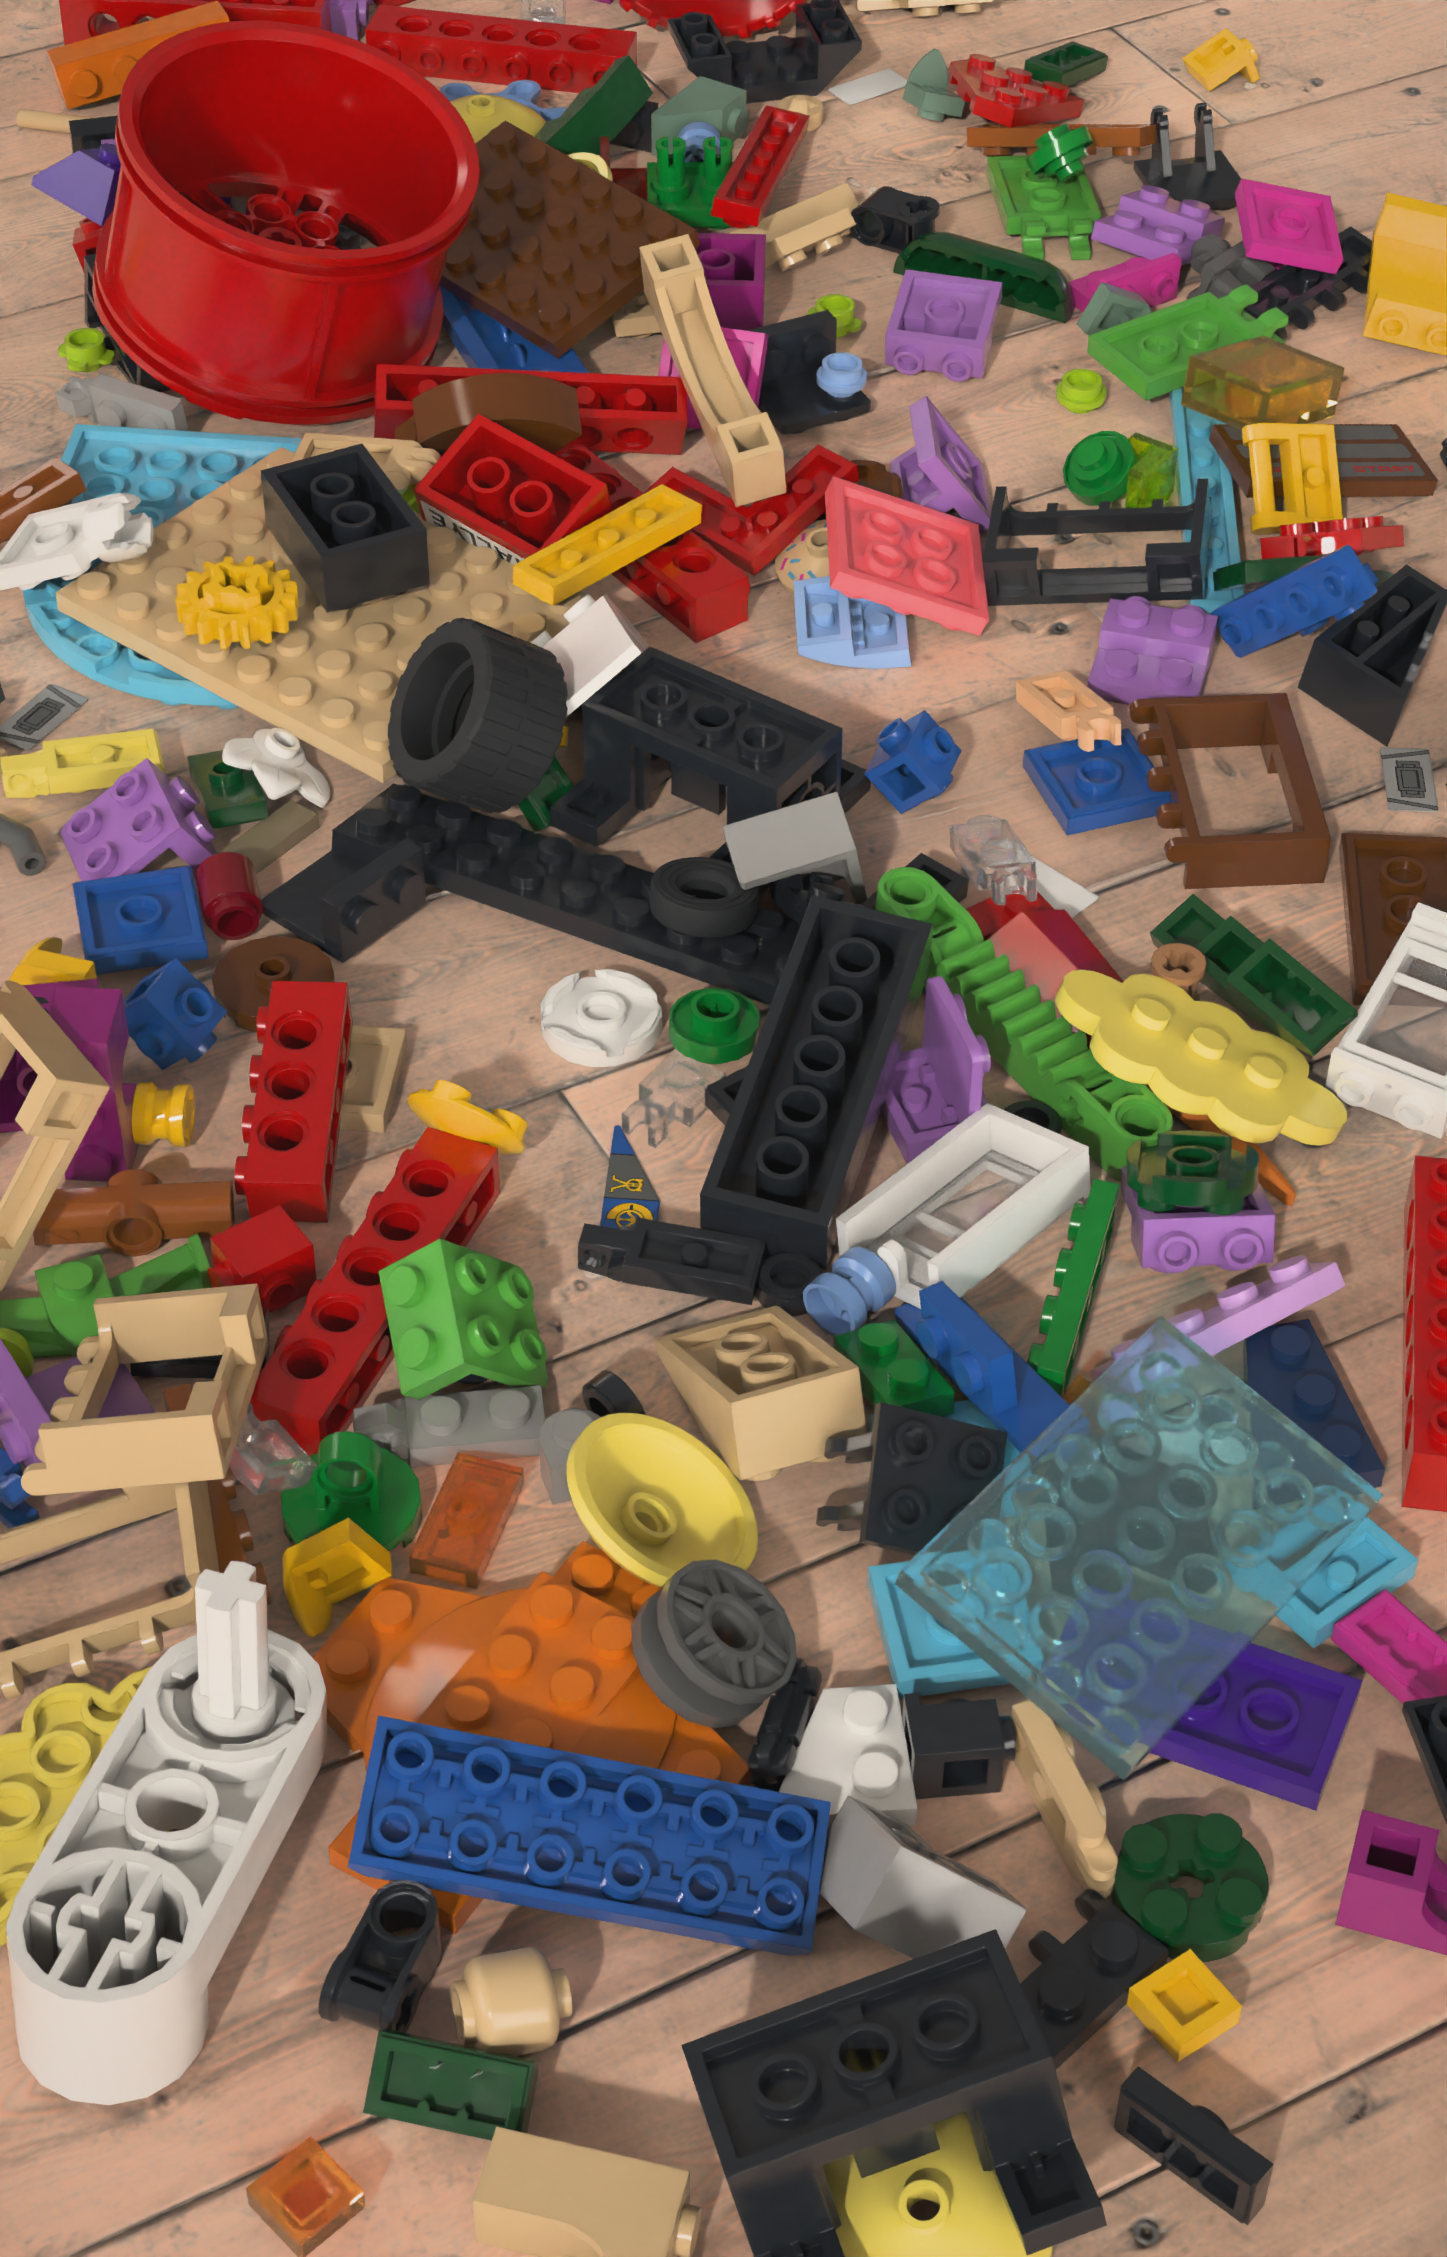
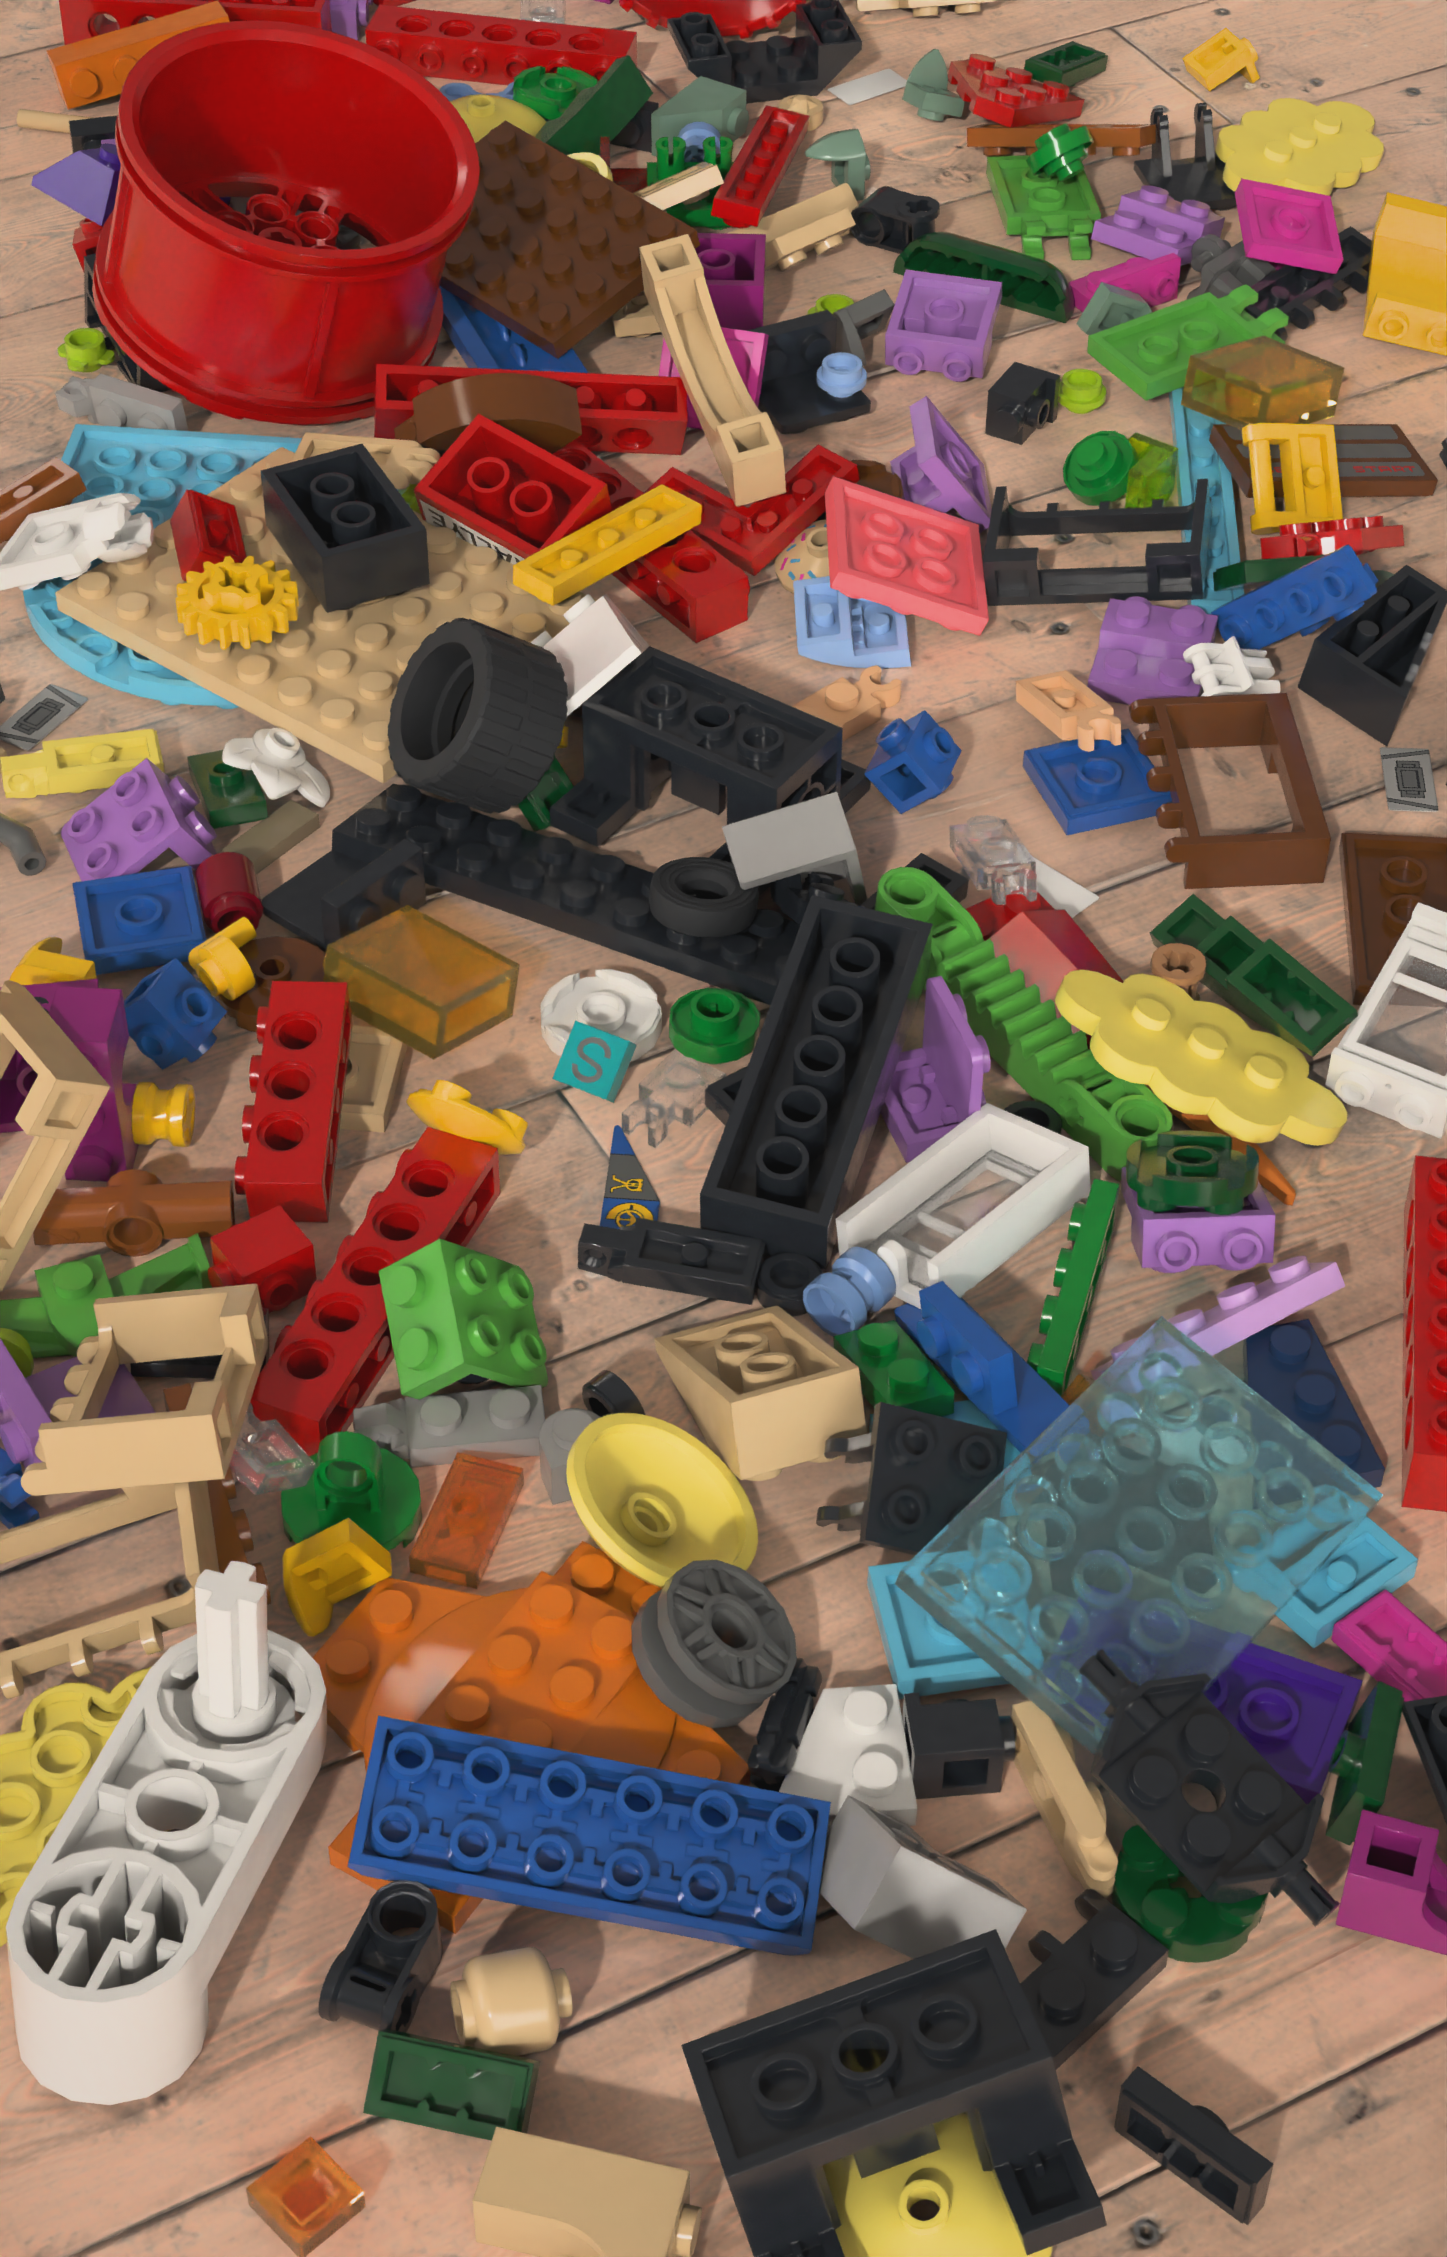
(205, 532): none -> red slope
(222, 964): none -> yellow plate
(422, 981): none -> clear yellow brick
(550, 92): none -> green tile
(594, 1061): none -> teal tile
(684, 186): none -> tan plate
(848, 159): none -> sand green plate
(852, 704): none -> light nougat plate
(861, 321): none -> dark grey tile
(1021, 402): none -> black brick
(1176, 1736): none -> black plate
(1184, 2005): yellow plate -> none
(1230, 669): none -> white arm
(1300, 146): none -> light yellow plate
(1364, 1761): none -> dark green plate

